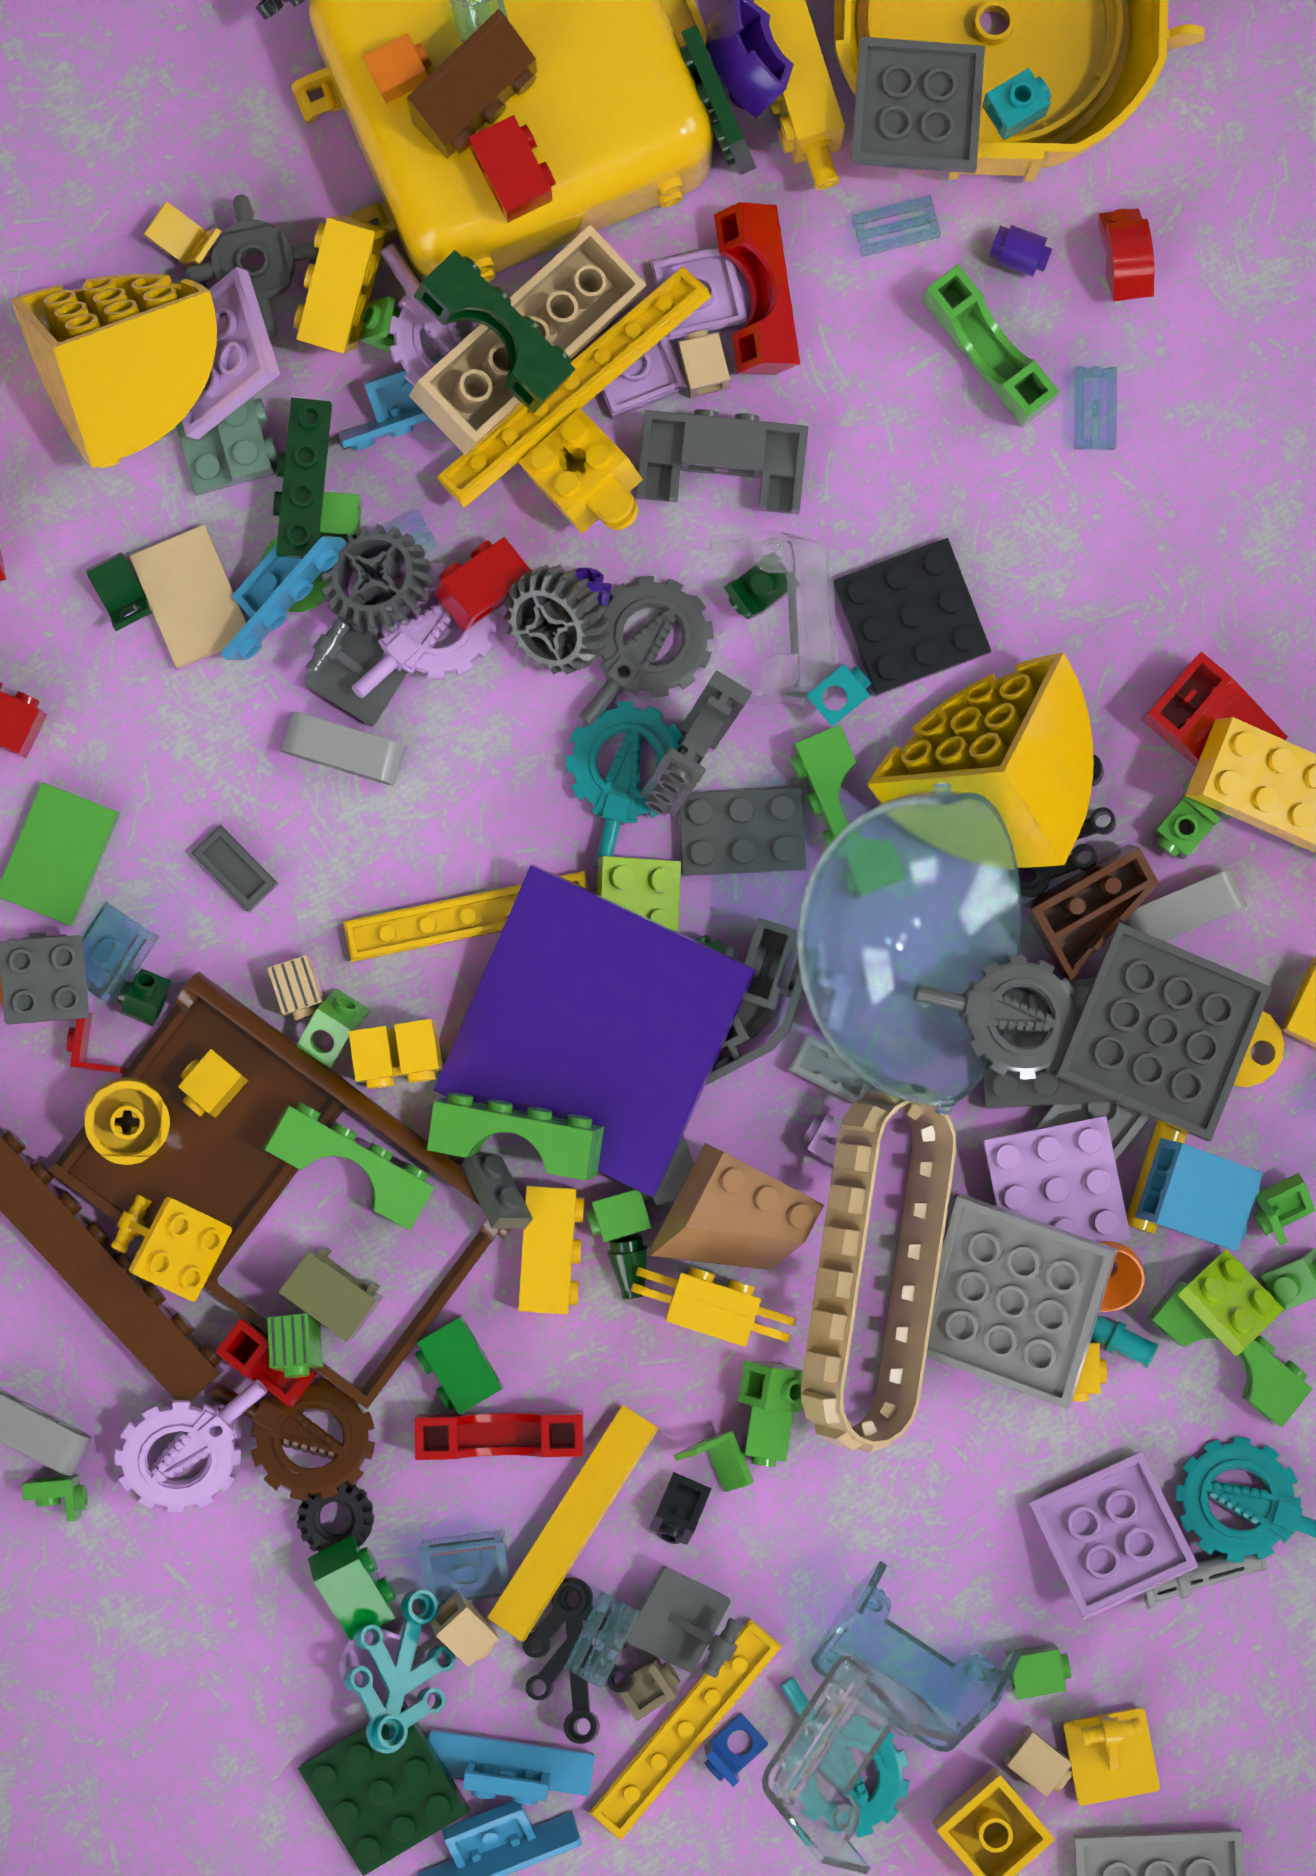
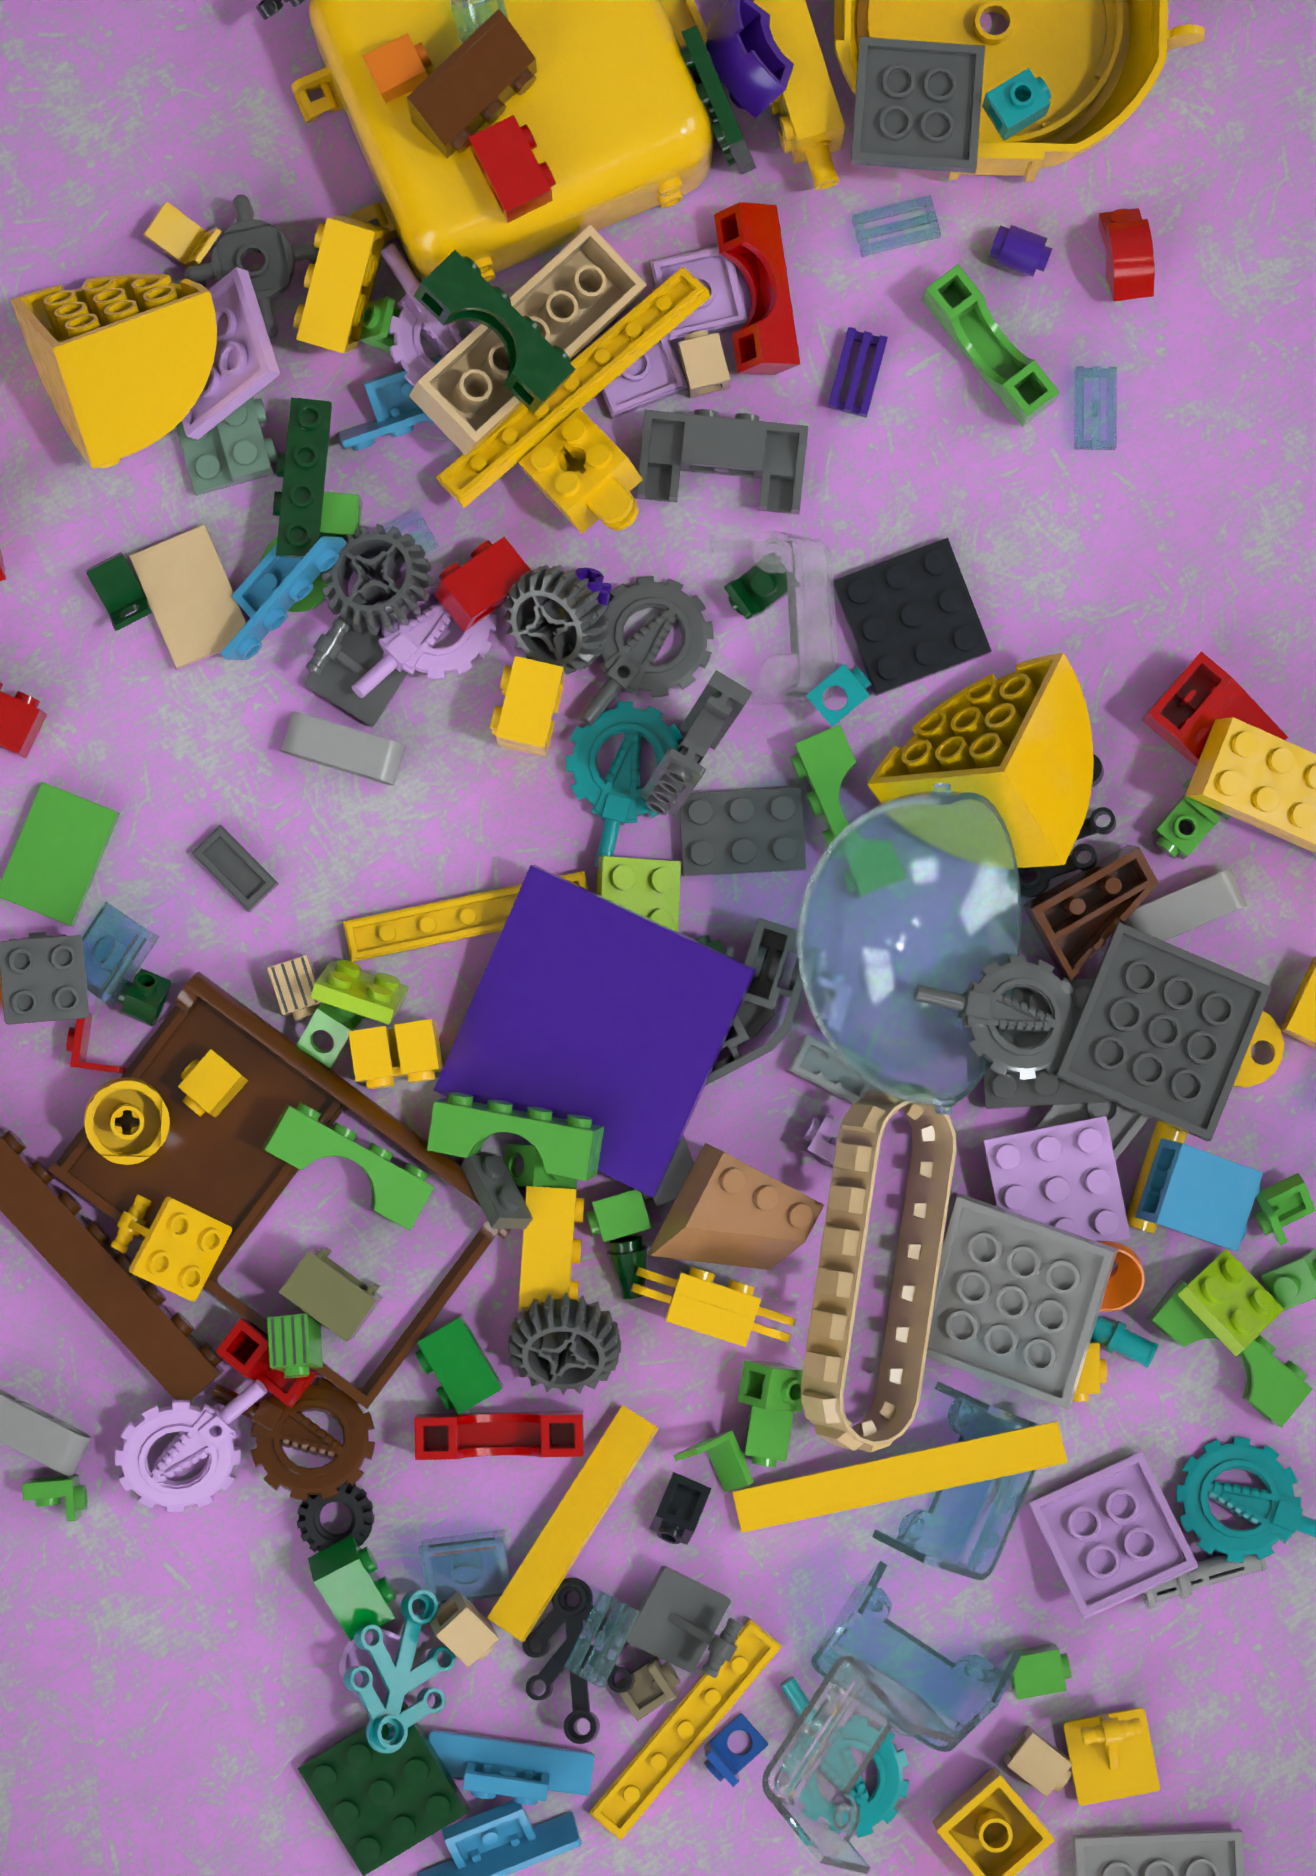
(360, 992): none -> lime plate
(531, 698): none -> yellow piece
(534, 1169): none -> bright green bracket
(564, 1343): none -> dark grey gear
(866, 339): none -> dark purple tile
(900, 1476): none -> yellow tile
(970, 1521): none -> clear light blue windscreen

